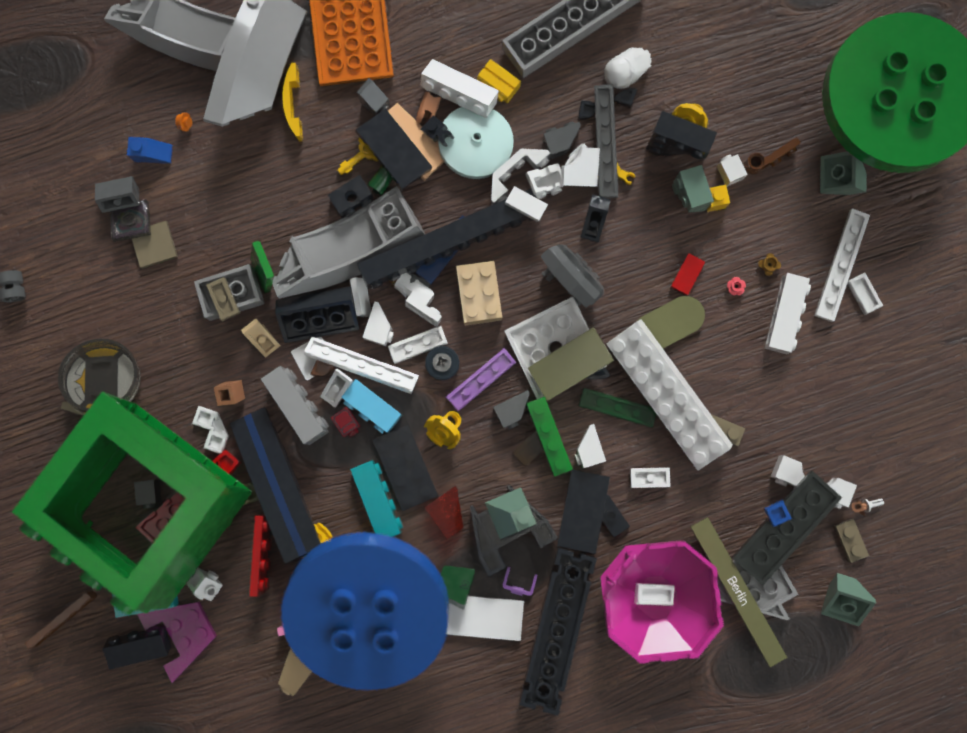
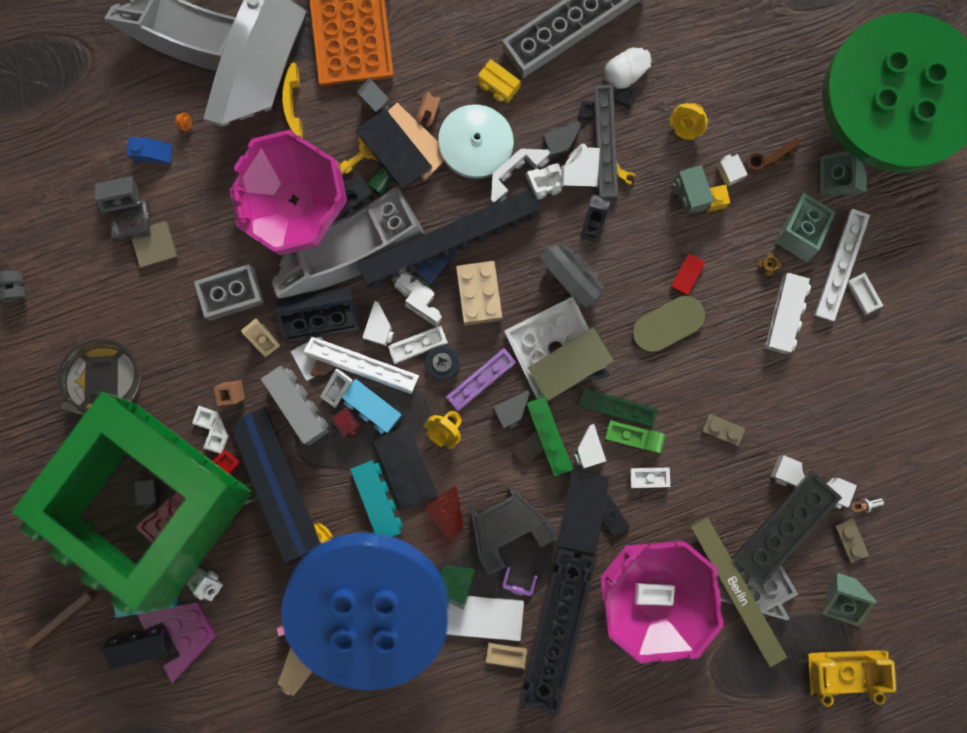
(223, 299): dark tan plate -> none
(260, 559): red plate -> none
(261, 267): green tile -> none
(269, 177): none -> dark pink windscreen
(360, 297): white tile -> none
(436, 130): black plate -> none
(459, 88): white brick -> none
(506, 655): none -> tan tile
(510, 513): sand green slope -> none
(526, 204): white tile -> none
(635, 437): none -> bright green plate
(669, 395): white brick -> none
(678, 137): black slope -> none
(731, 286): coral plate -> none
(777, 513): blue tile -> none
(805, 228): none -> sand green slope
(851, 673): none -> yellow container

